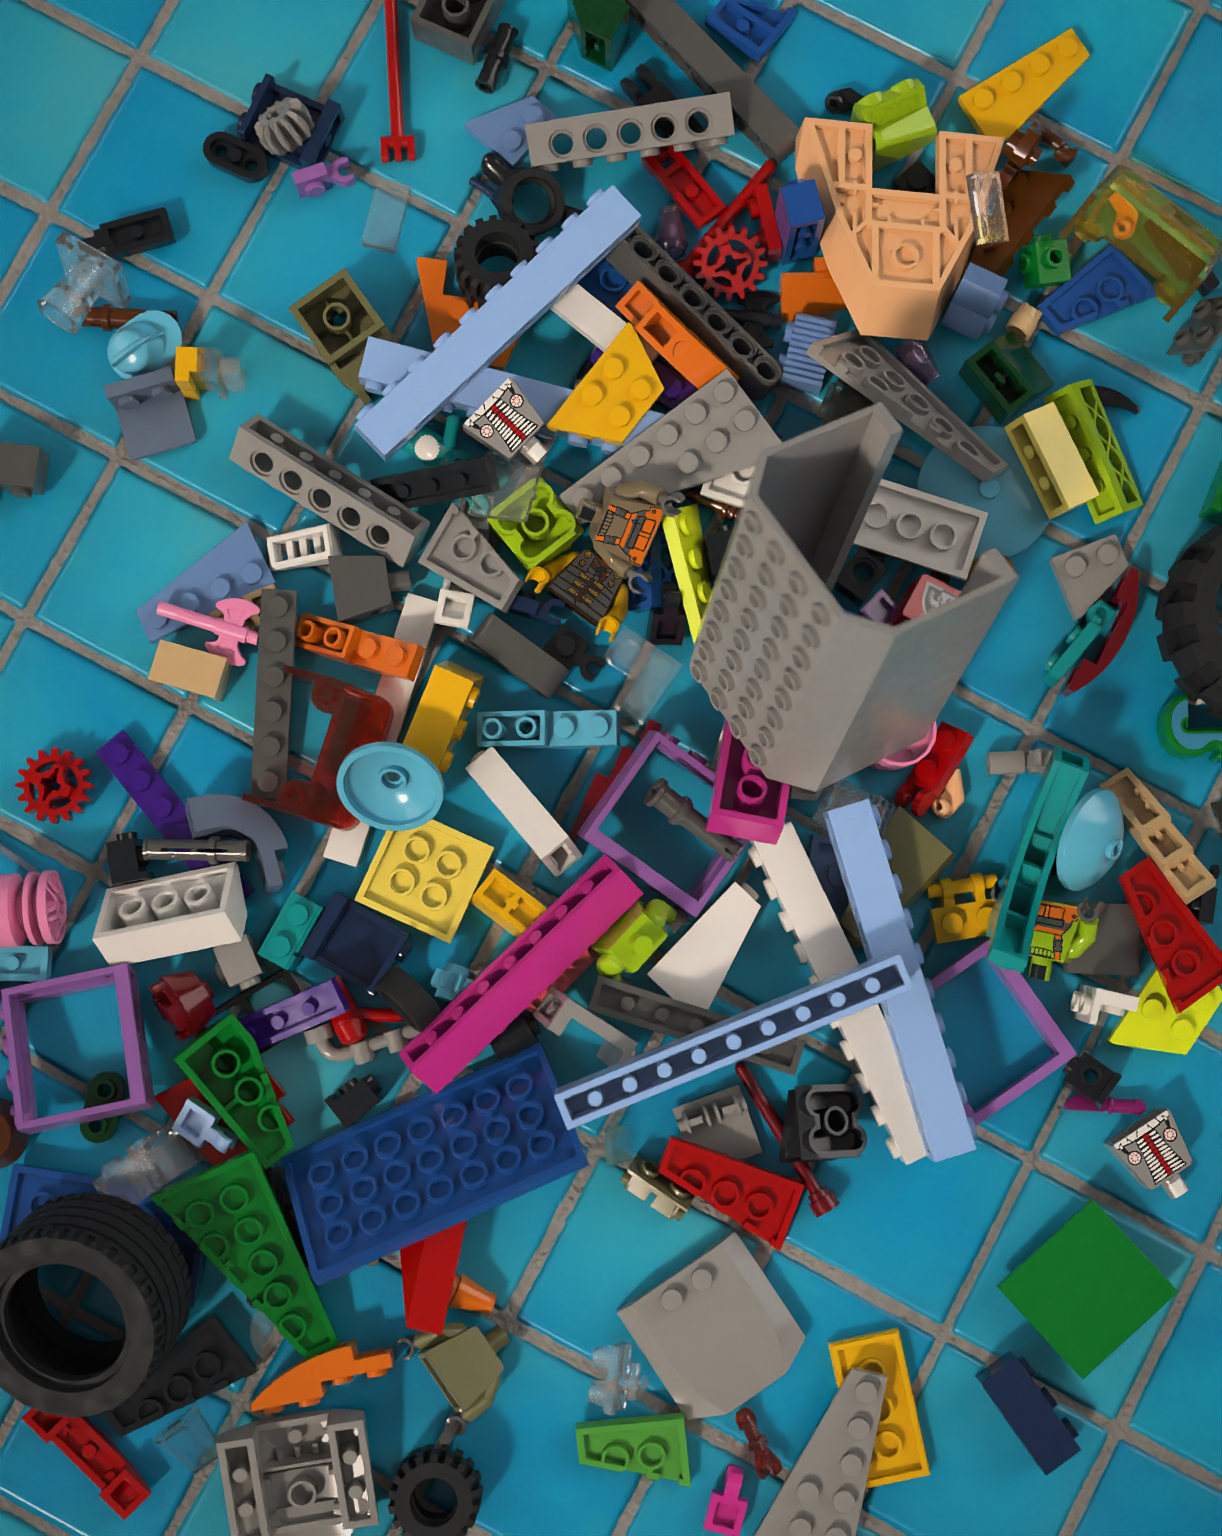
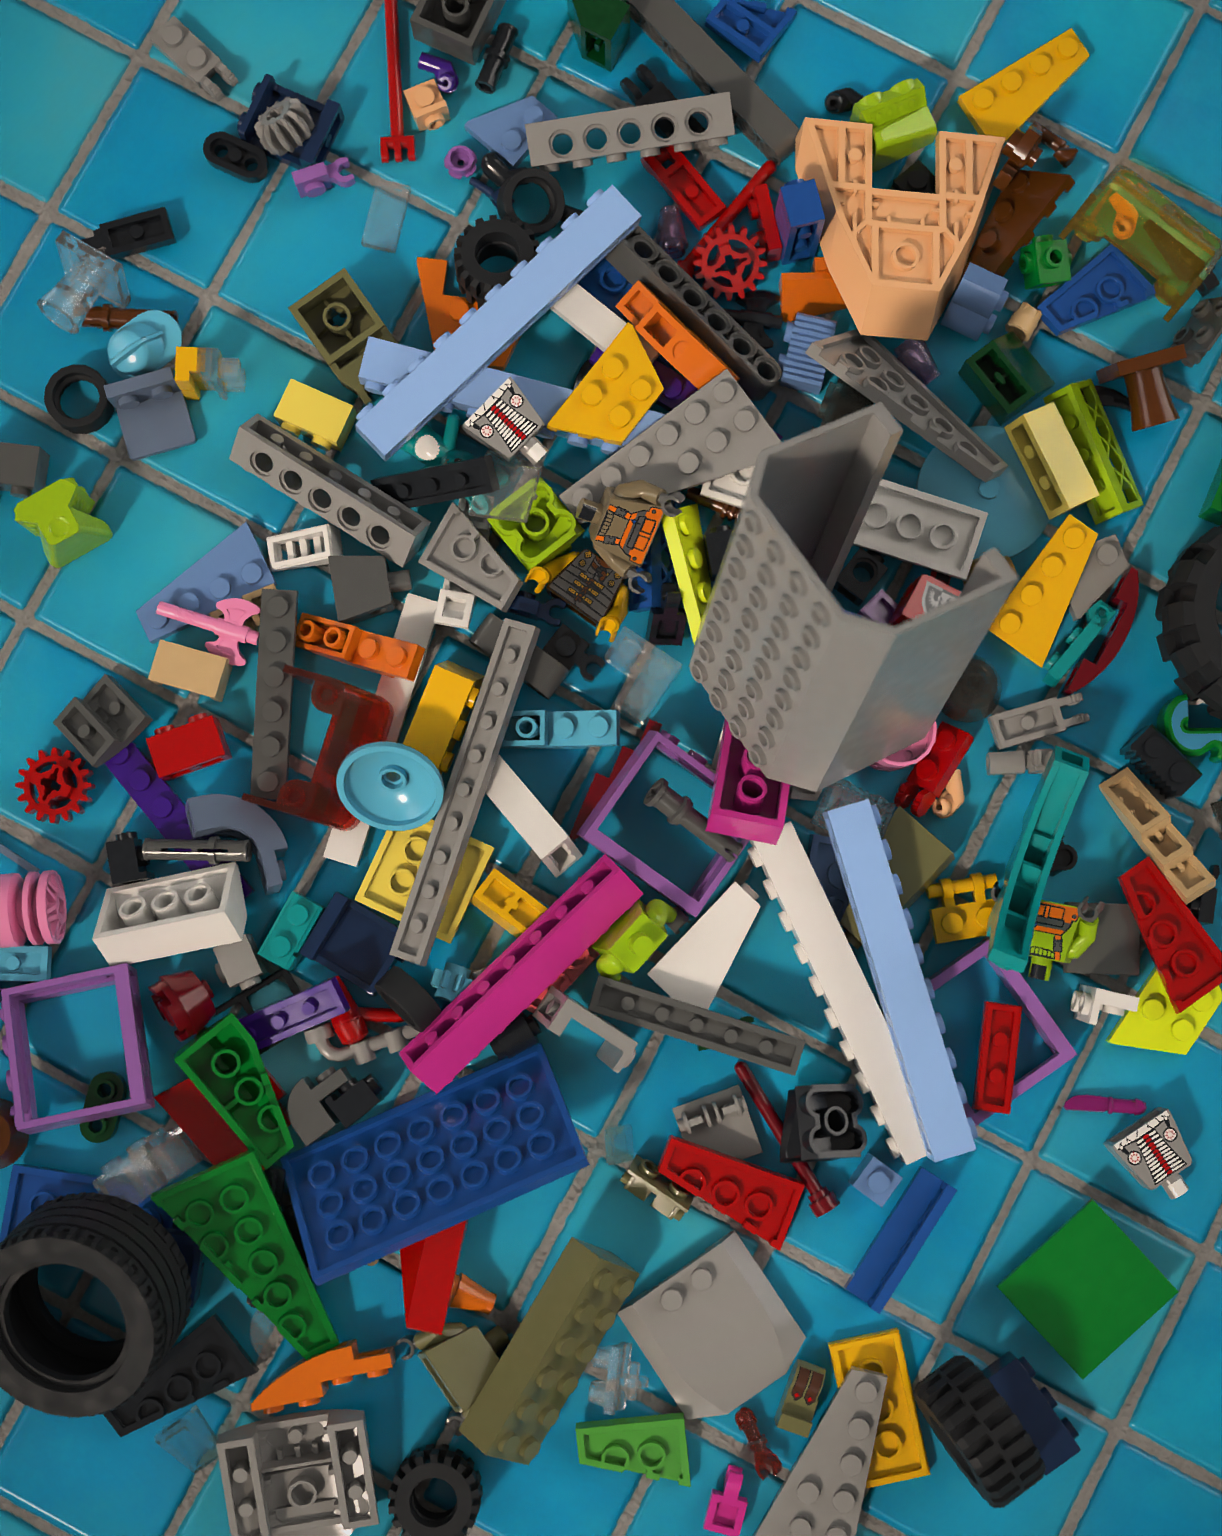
(63, 521): none -> lime piece
(64, 378): none -> black tyre
(95, 1456): red slope -> none
(102, 721): none -> dark grey slope
(188, 746): none -> red brick
(192, 57): none -> light grey hinge
(200, 1125): light blue plate -> none
(307, 1108): none -> dark grey brick
(315, 416): none -> light yellow brick
(427, 105): none -> light nougat bracket
(442, 69): none -> dark purple arm
(457, 154): none -> medium lavender plate
(465, 792): none -> light grey plate
(549, 1352): none -> olive brick
(733, 1039): light blue brick -> none
(800, 1398): none -> olive leg
(875, 1179): none -> medium blue brick
(900, 1239): none -> blue fence
(975, 692): none -> clear smoke cone
(979, 1431): none -> black tyre
(987, 207): clear tile -> none
(997, 1057): none -> red tile
(1034, 721): none -> light grey hinge
(1044, 592): none -> yellow wing
(1090, 840): medium azure dish -> none
(1095, 1092): black brick -> none
(1146, 386): none -> reddish brown plant
(1160, 762): none -> black brick

